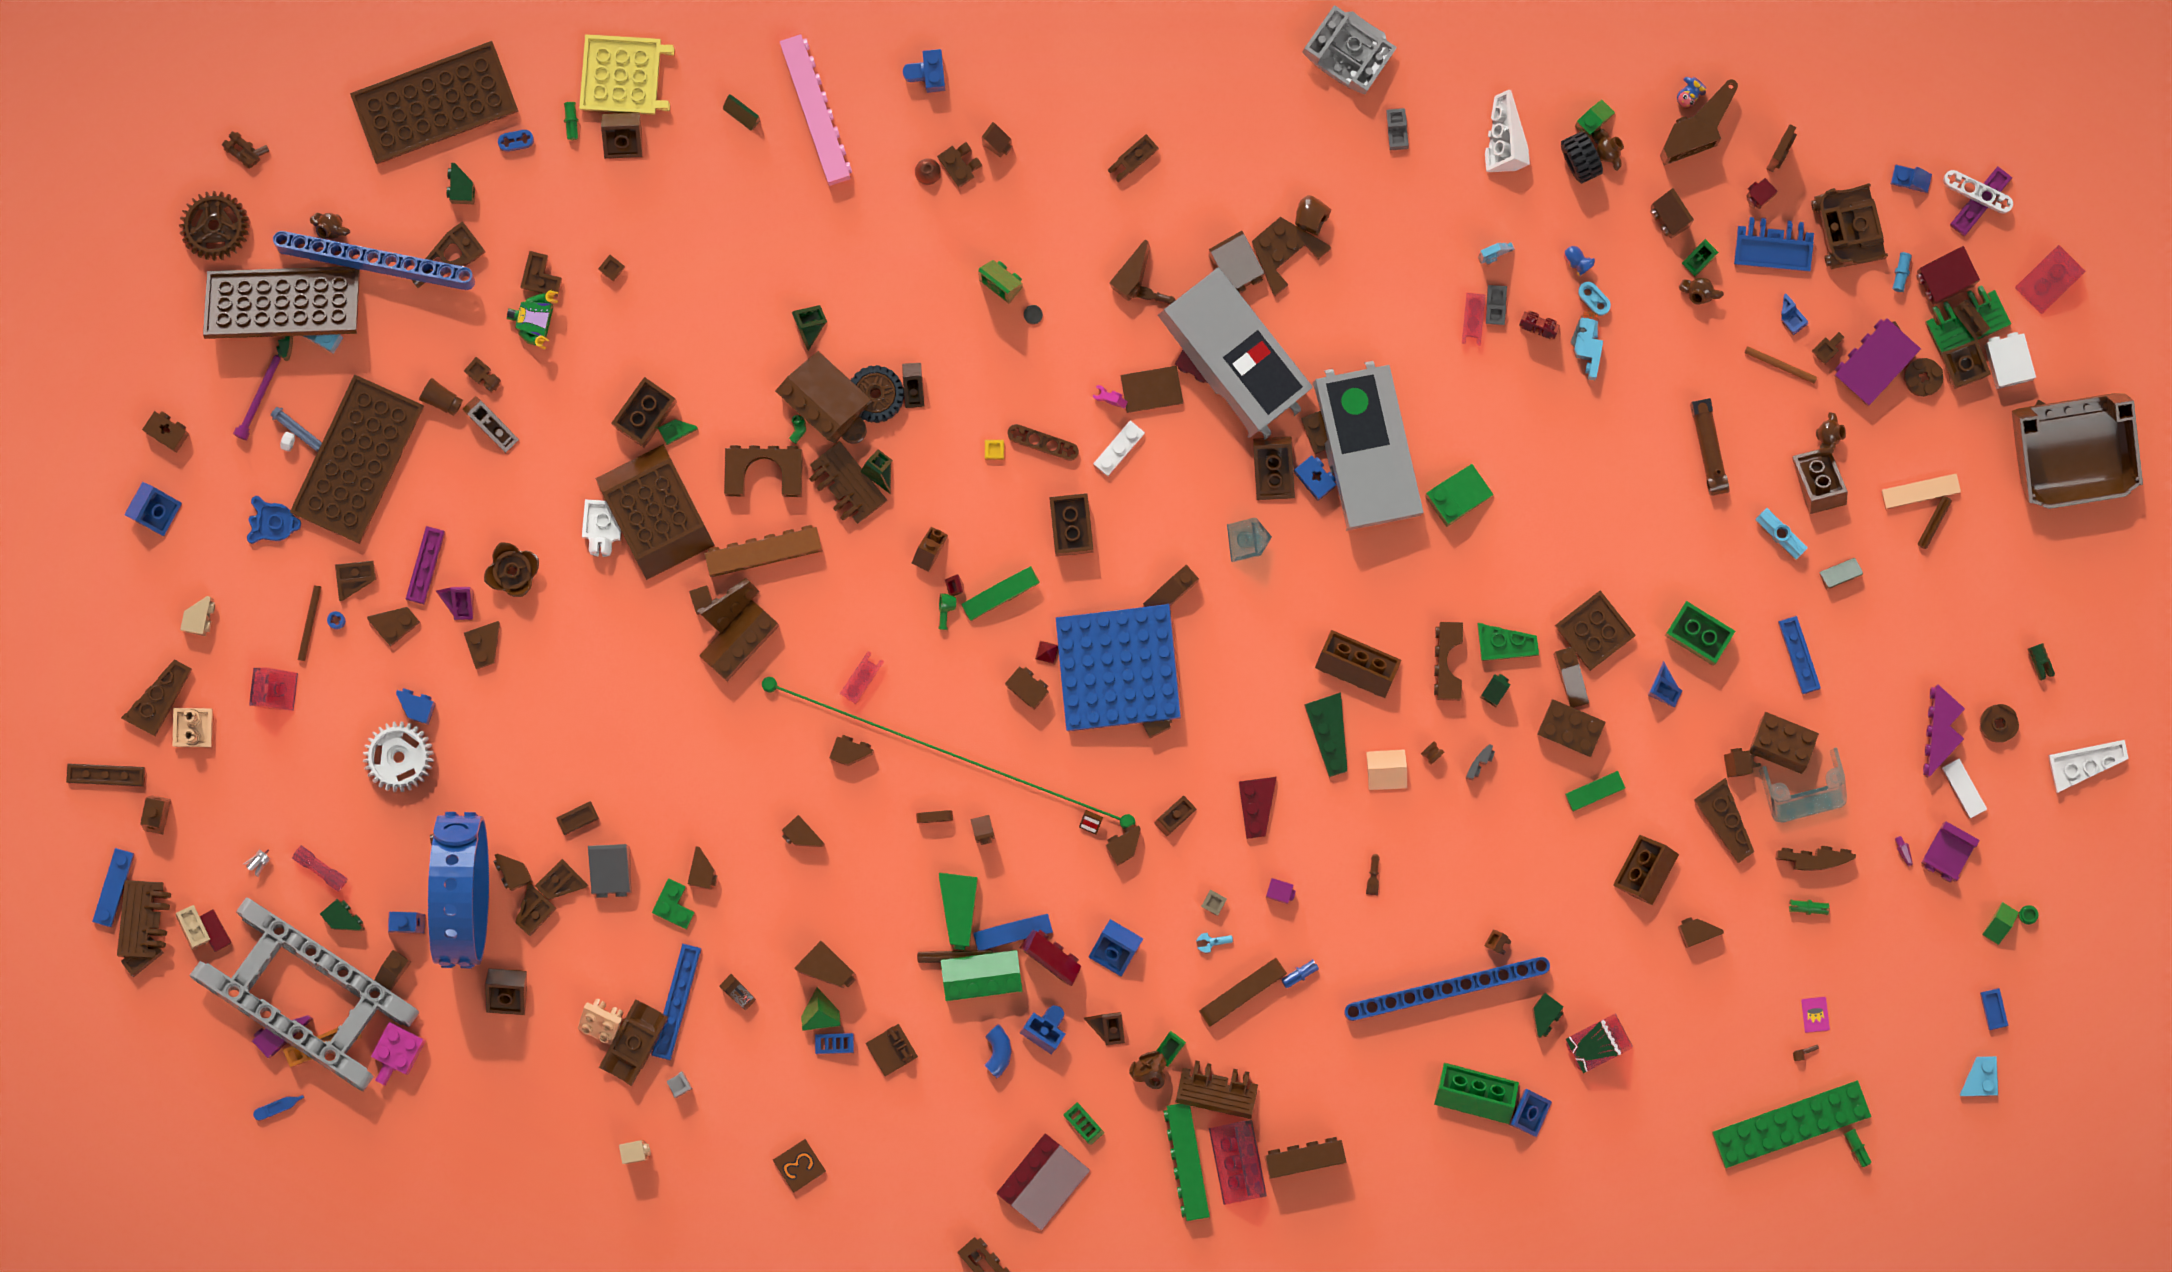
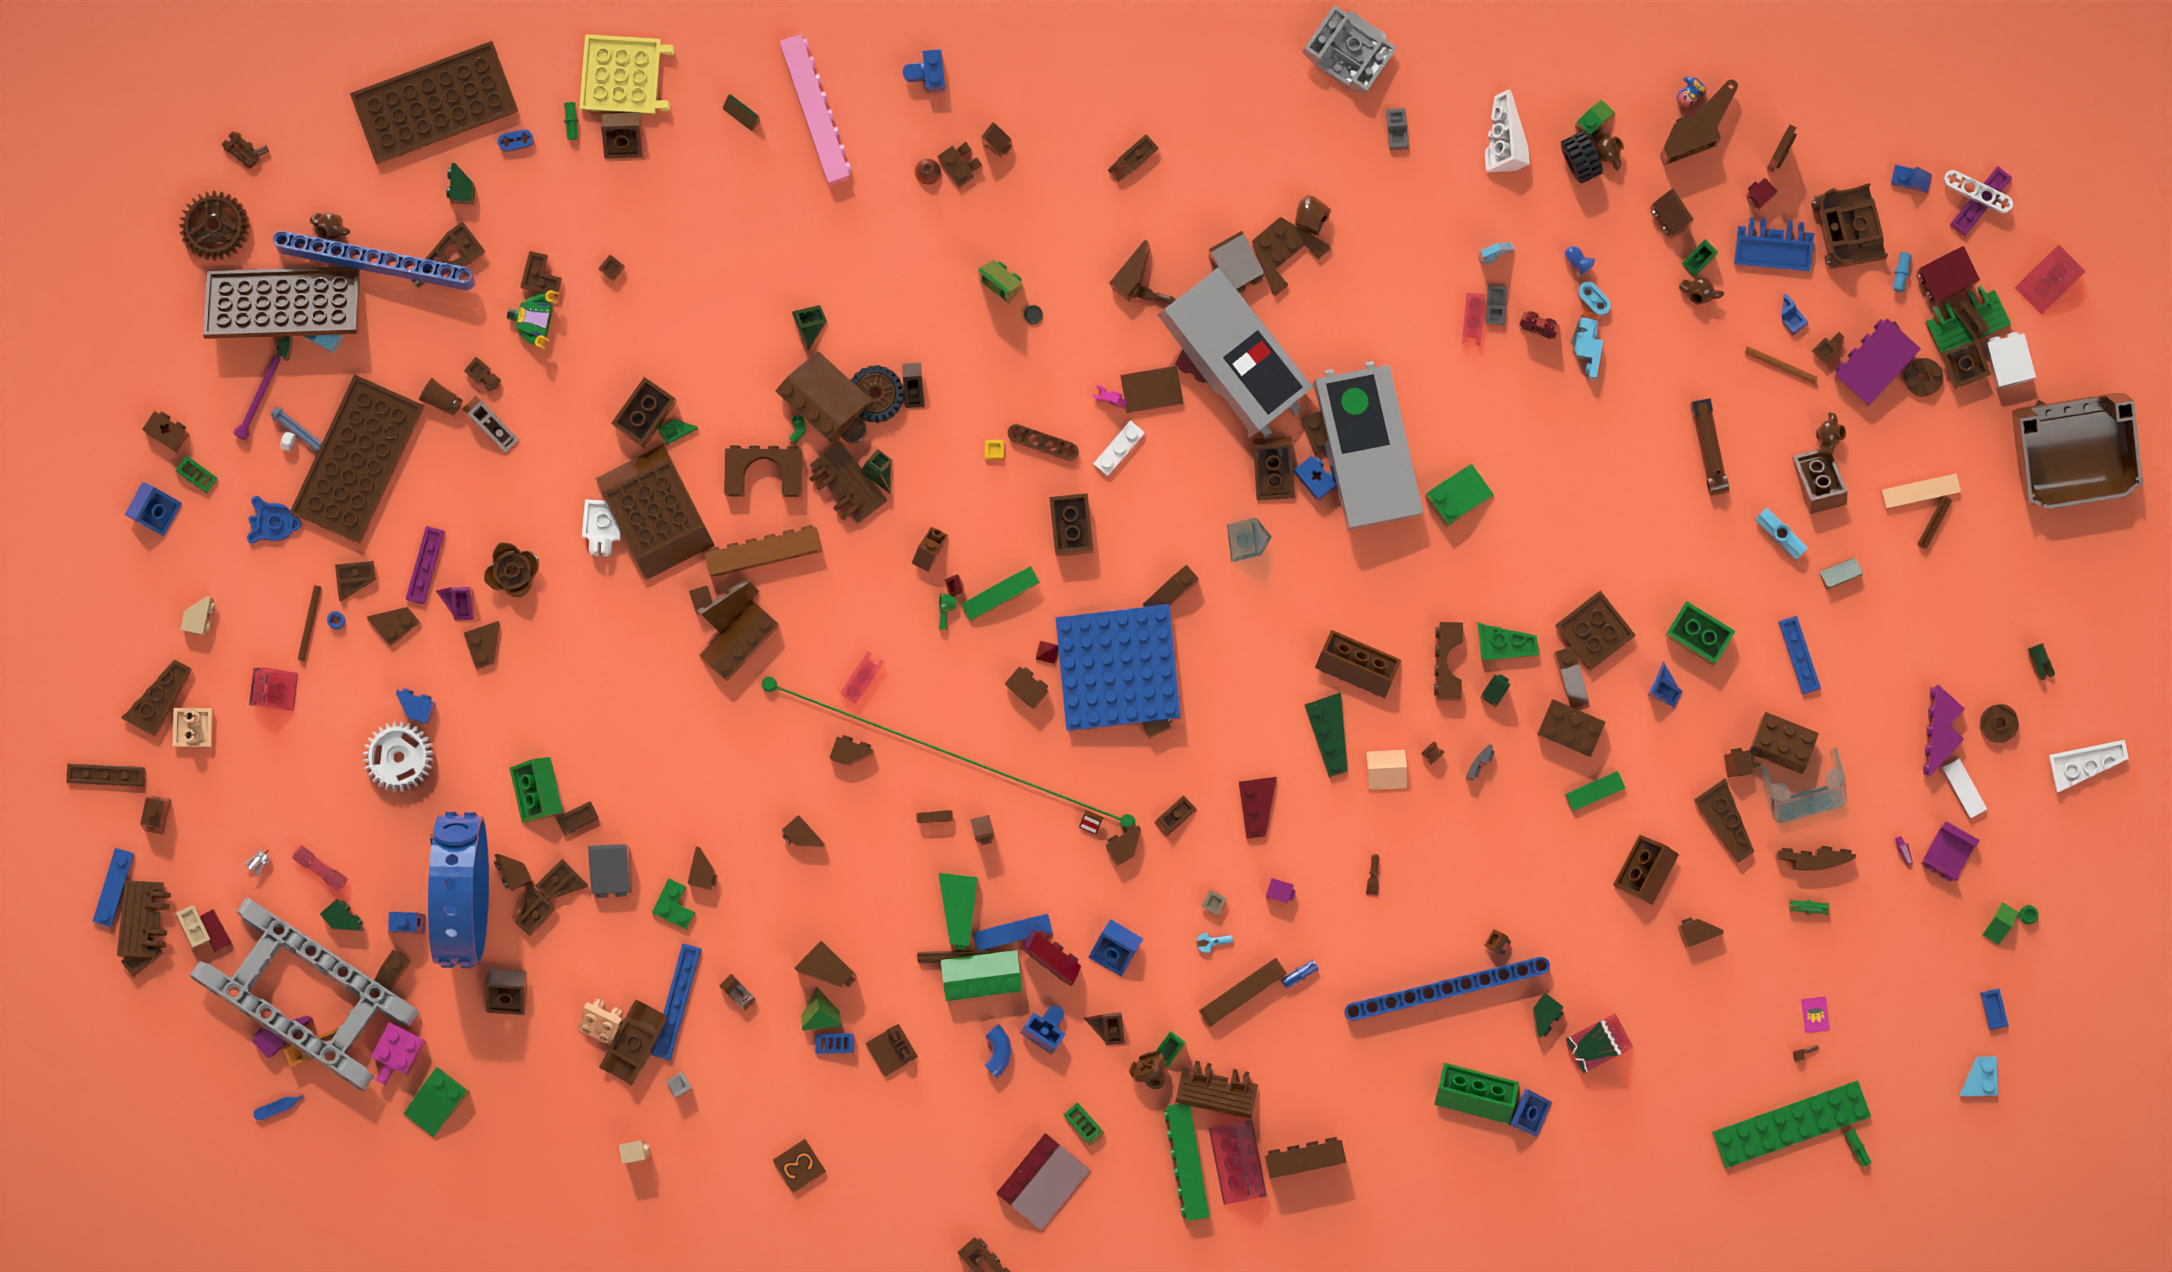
(182, 465): none -> green slope
(436, 1101): none -> green slope
(536, 789): none -> green slope

